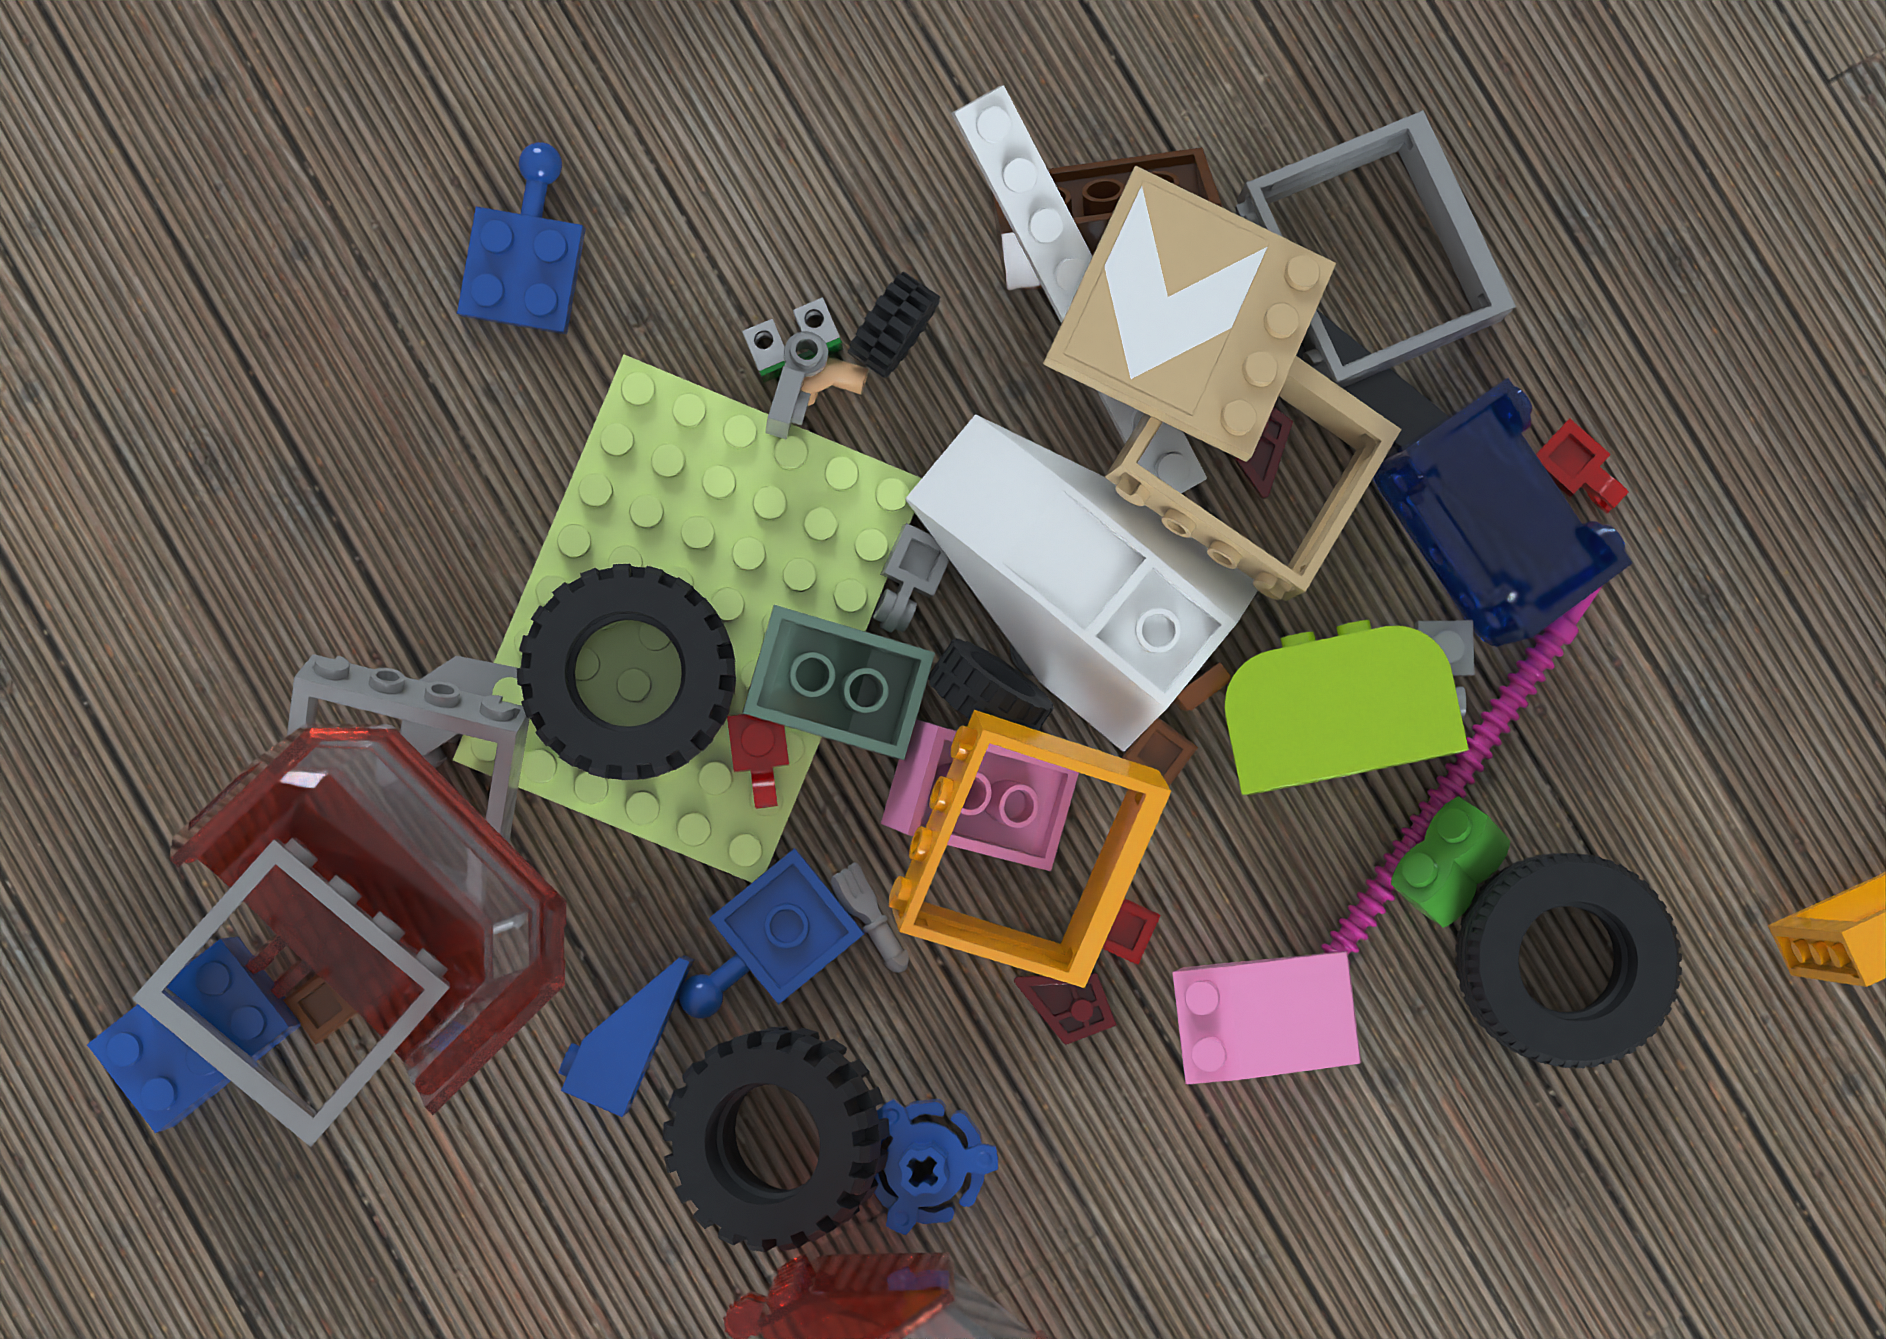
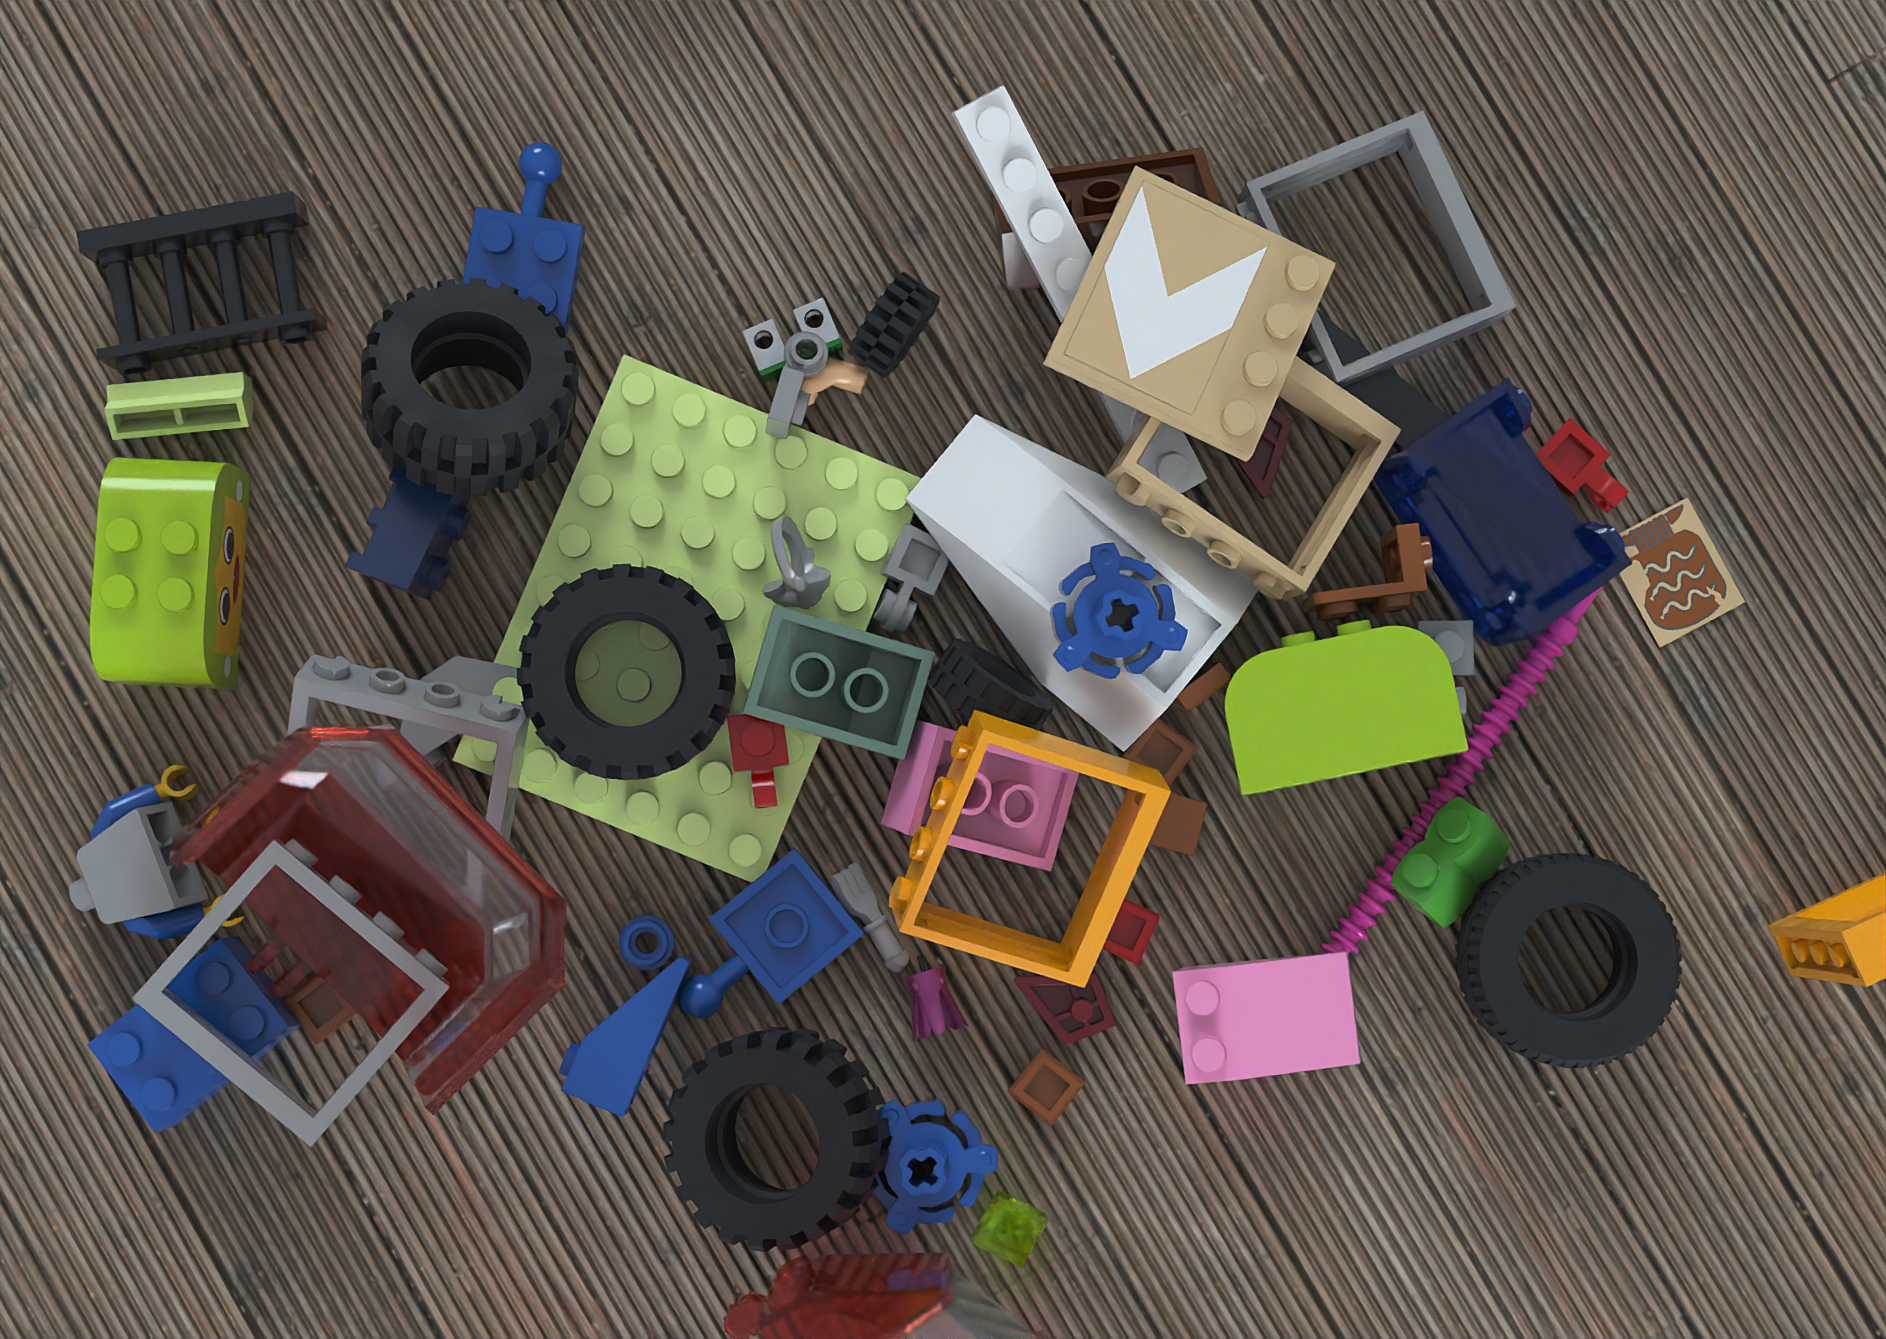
(130, 866): none -> light grey torso
(168, 240): none -> black fence
(169, 573): none -> lime brick
(179, 405): none -> yellowish green piece
(412, 536): none -> dark blue wedge
(478, 329): none -> black tyre
(629, 942): none -> blue plate
(803, 578): none -> light grey piece
(931, 1002): none -> flat silver piece
(1009, 1228): none -> clear neon green tile
(1046, 1086): none -> dark orange tile
(1096, 602): none -> blue piece
(1179, 825): none -> dark orange tile
(1404, 563): none -> dark orange bracket
(1676, 573): none -> sticker

